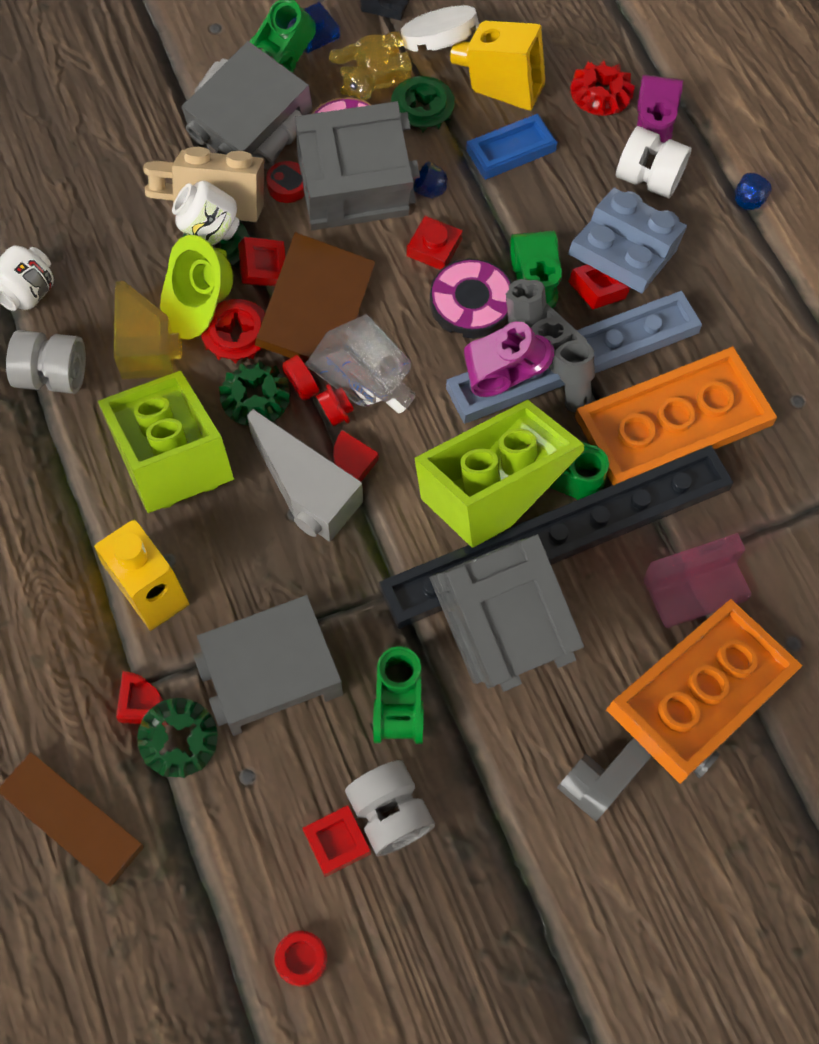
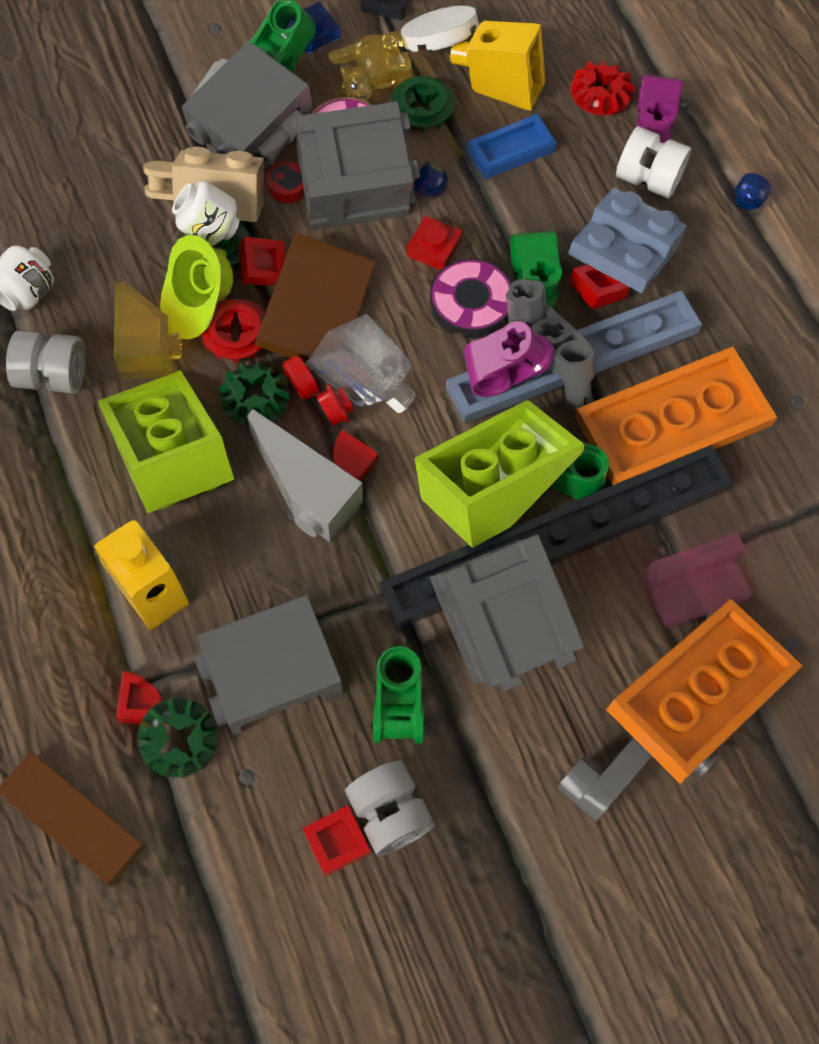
(301, 958): red tile -> none

